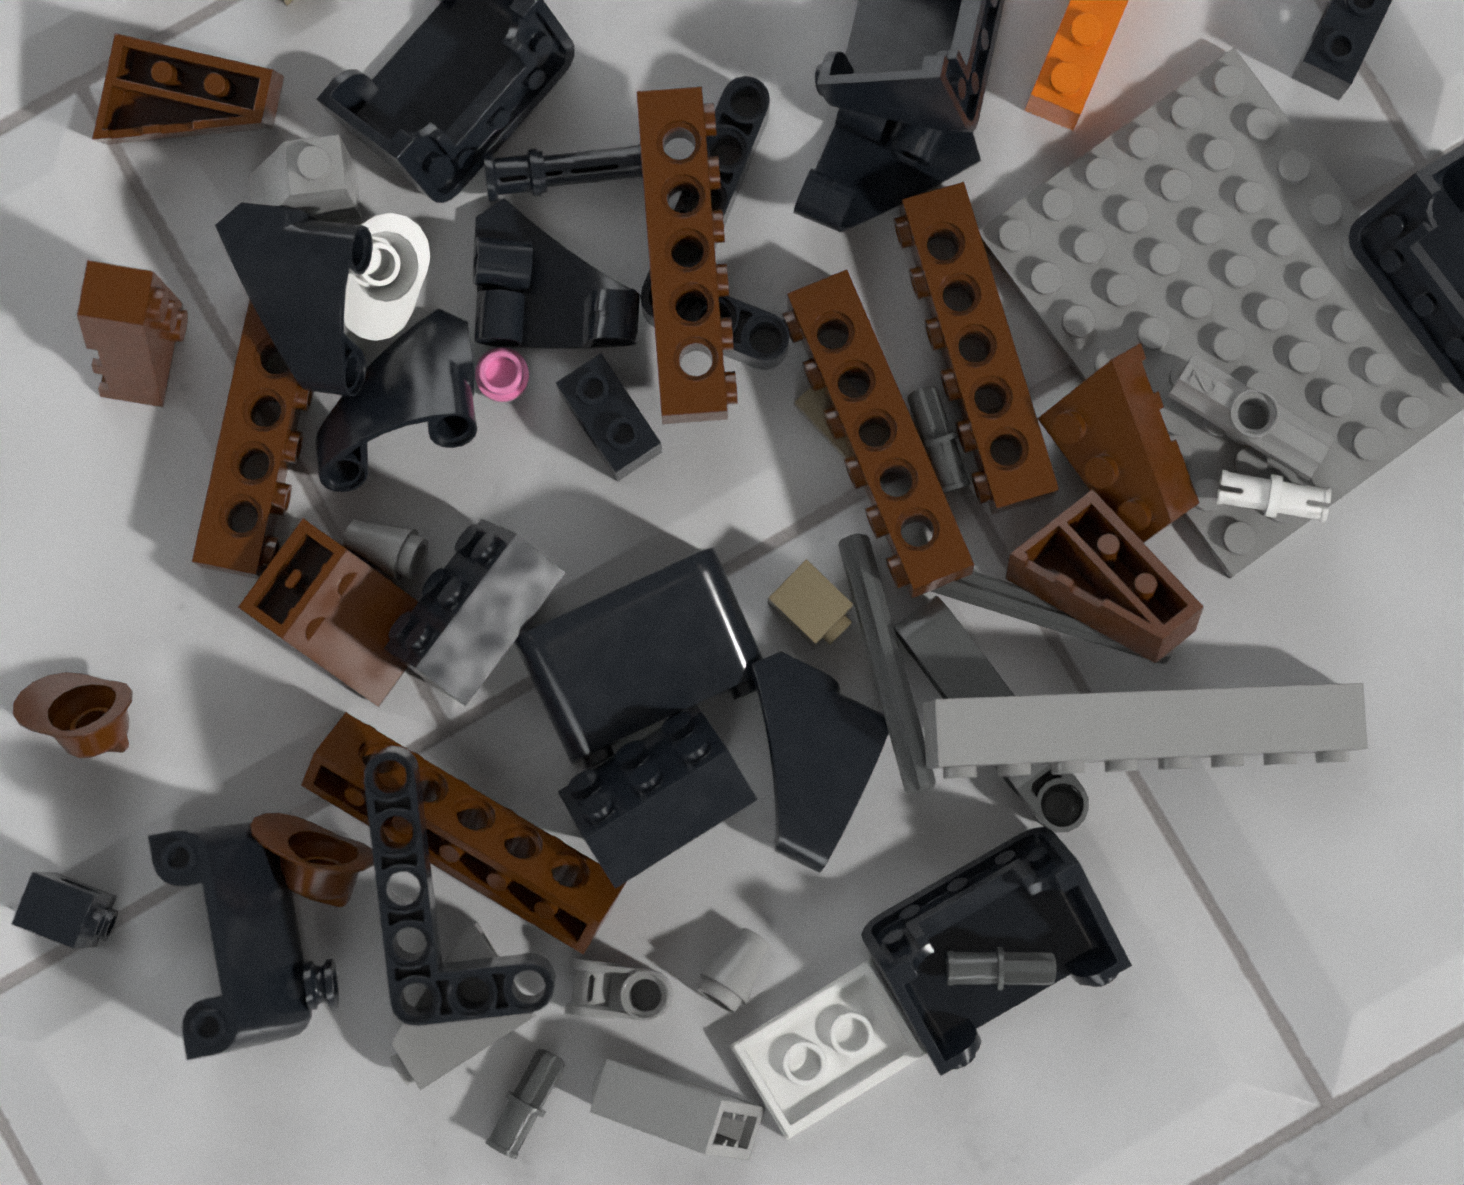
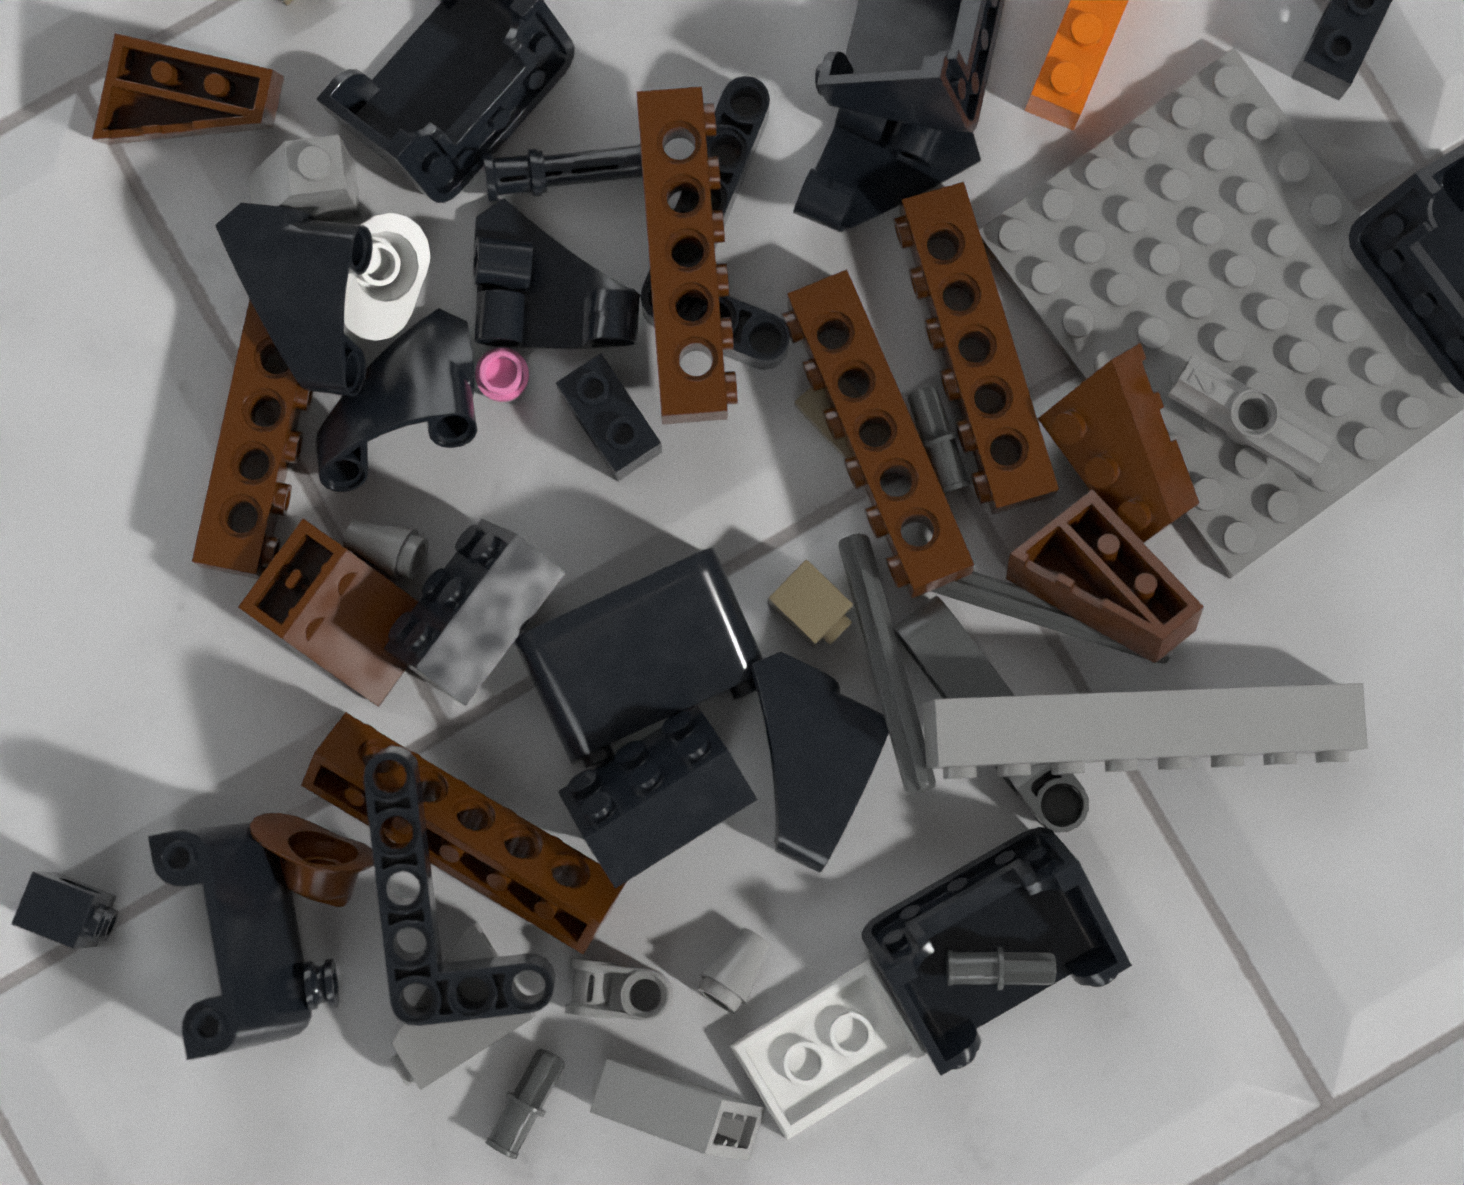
(78, 711): reddish brown piece -> none
(133, 327): reddish brown wedge -> none
(1273, 496): white pin -> none

